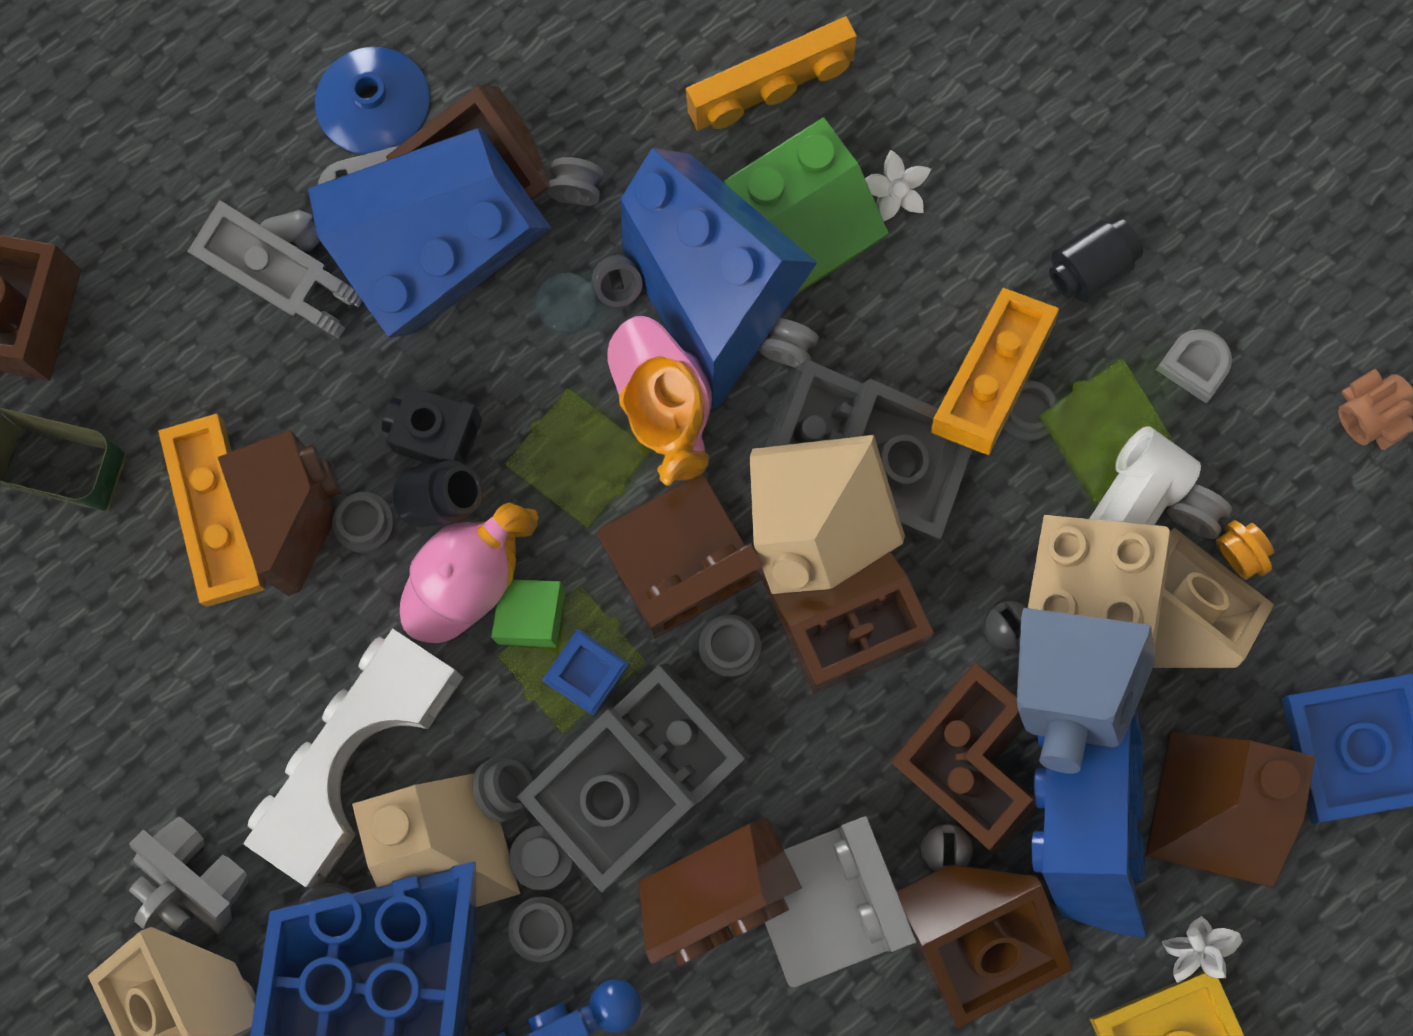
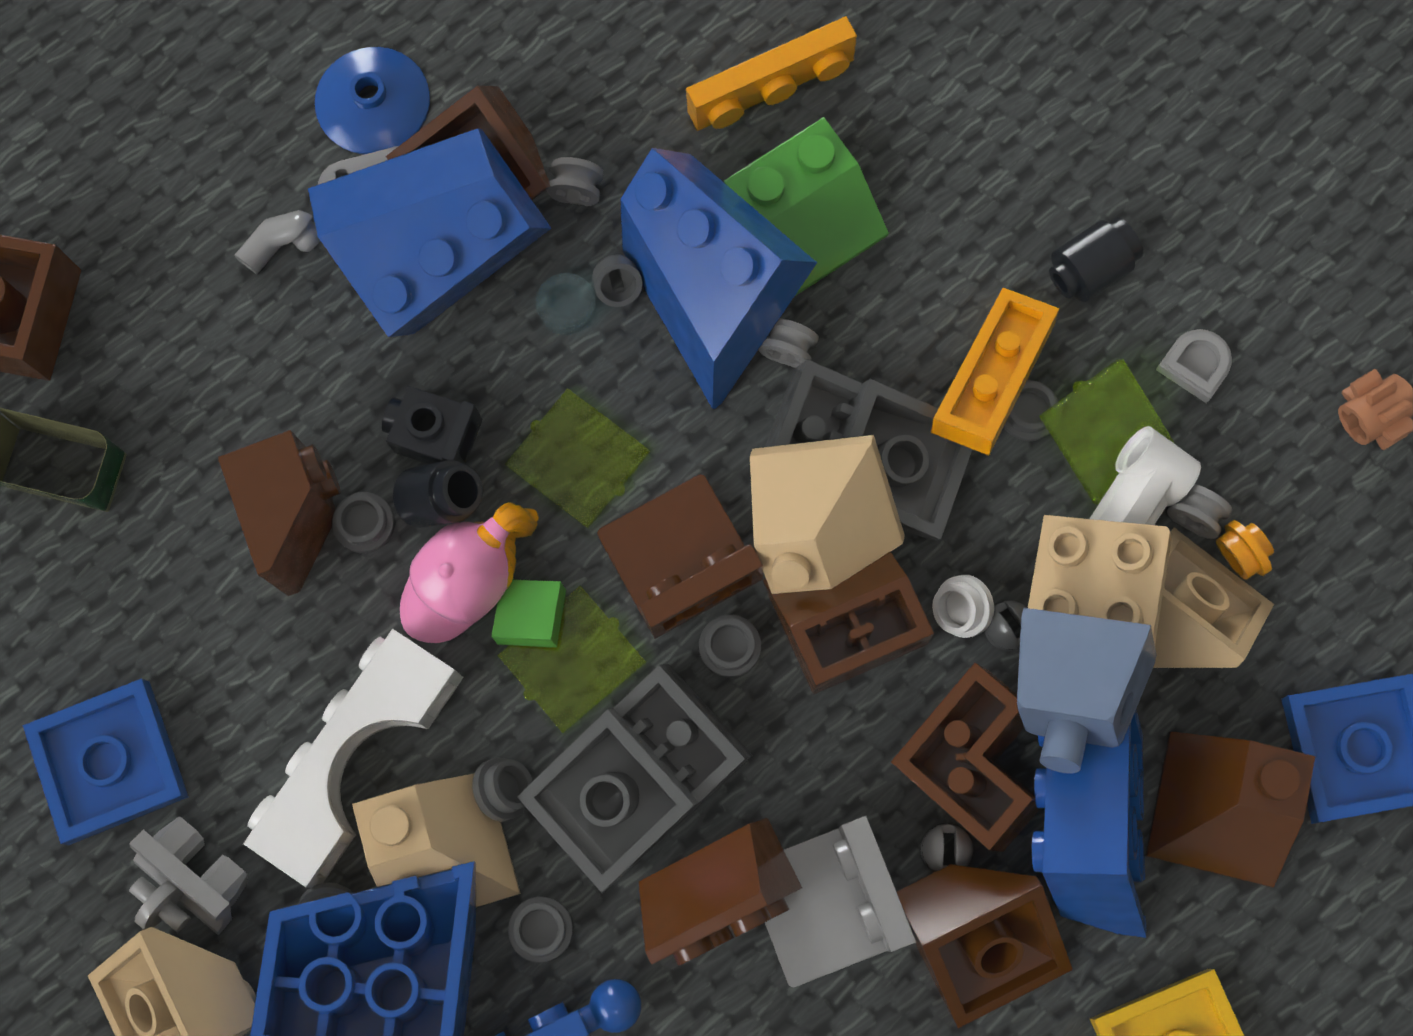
(105, 761): none -> blue plate
(206, 511): light orange plate -> none
(268, 266): light grey hinge -> none
(539, 860): dark grey plate -> none
(586, 672): blue tile -> none
(662, 395): light orange hair -> none
(897, 187): white plant -> none
(963, 606): none -> white plate
(1202, 948): white plant -> none

